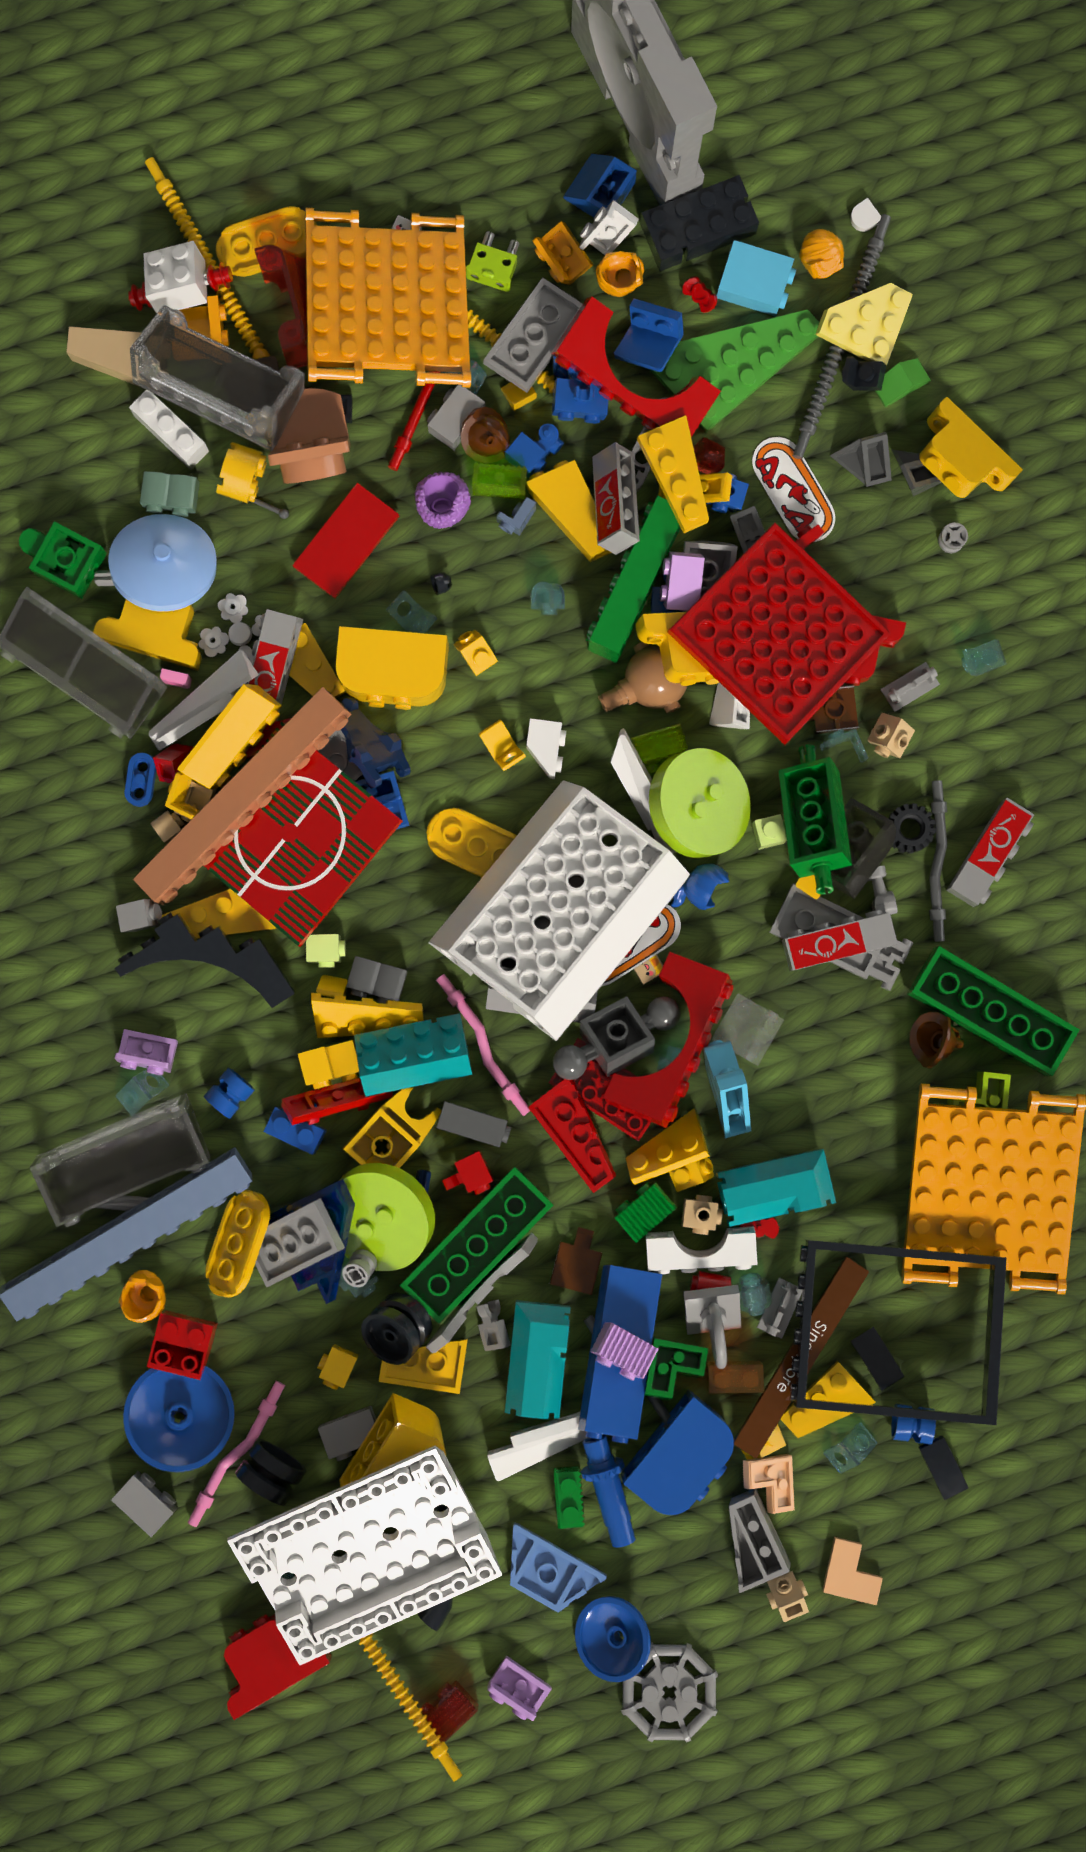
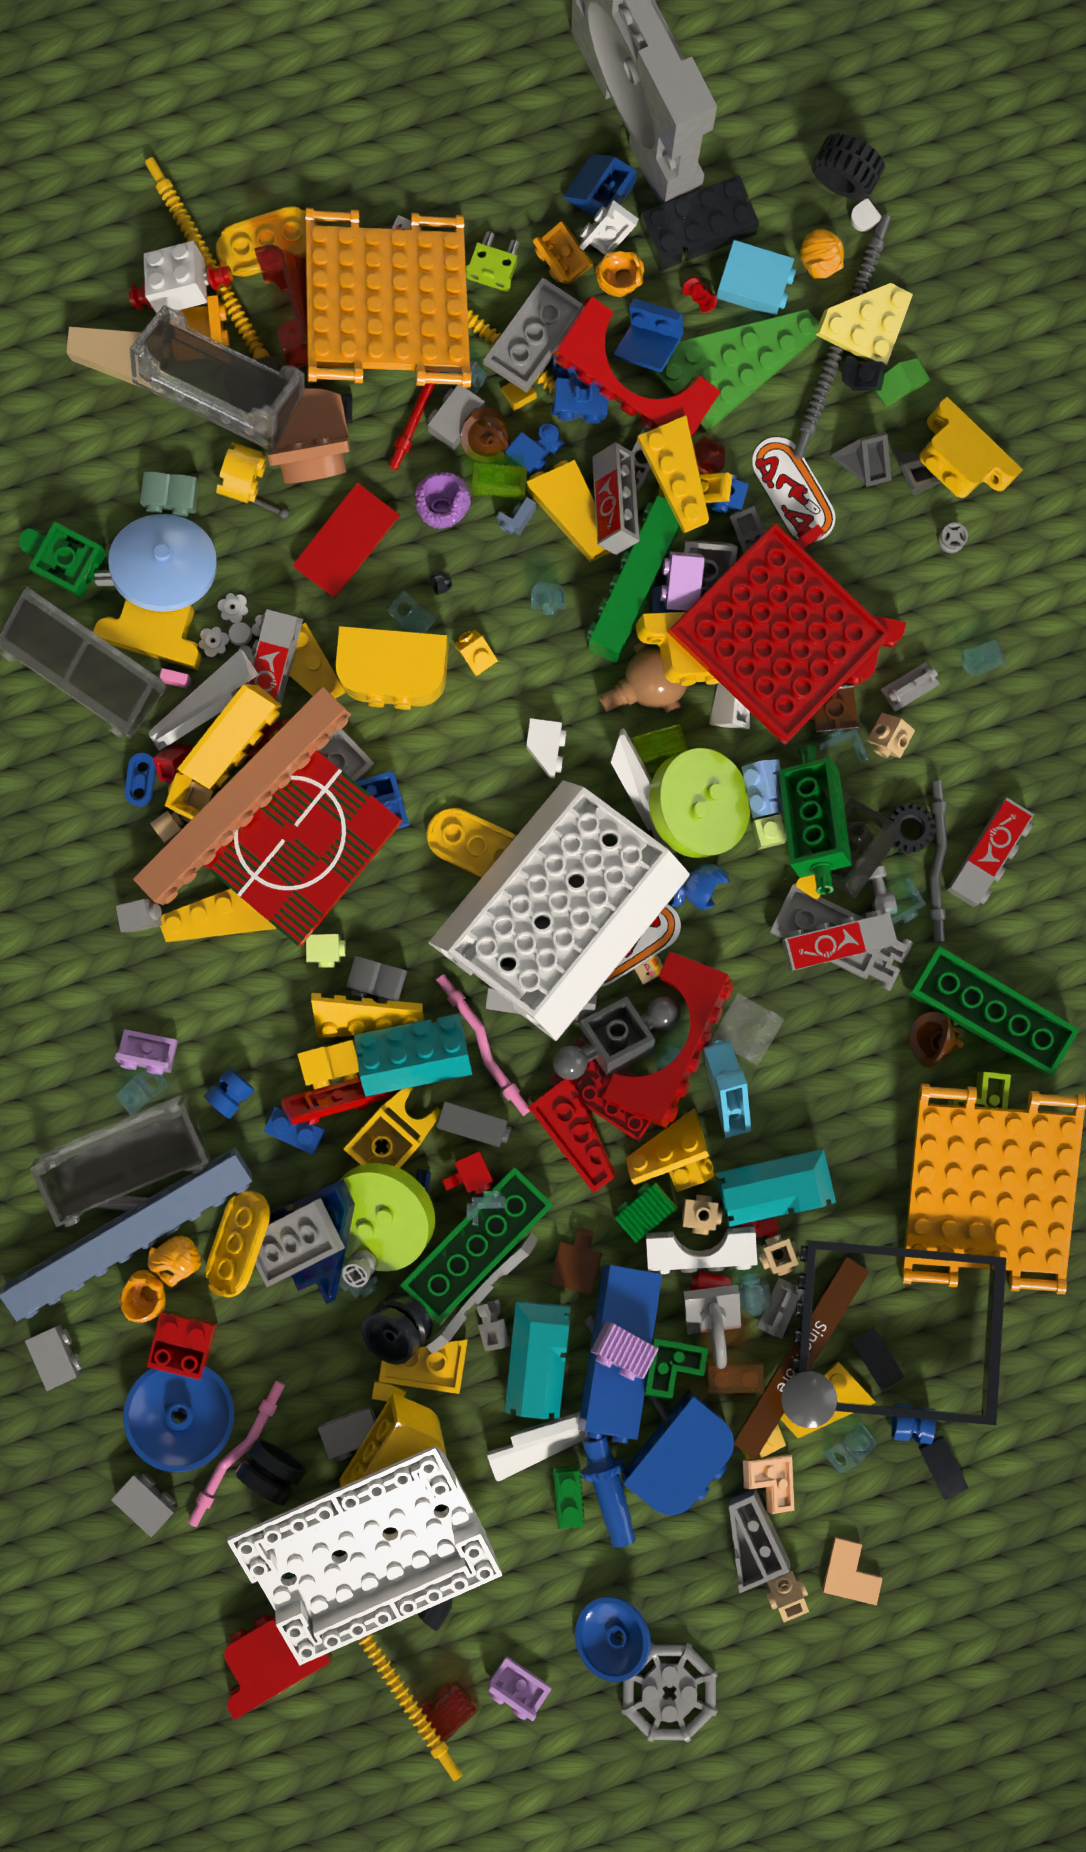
(54, 1357): none -> light grey brick
(169, 429): white brick -> none
(176, 1255): none -> light orange hair
(177, 942): black arch -> none
(332, 986): yellow slope -> none
(337, 1367): yellow brick -> none
(371, 747): dark blue animal -> none
(383, 1391): none -> yellow piece
(490, 1199): none -> clear light blue bracket
(501, 745): yellow bracket -> none
(549, 1571): medium blue wing -> none
(763, 788): none -> light blue brick
(786, 1262): none -> tan brick
(809, 1399): none -> dark grey dish
(848, 166): none -> black tyre
(911, 912): none -> clear light blue bracket

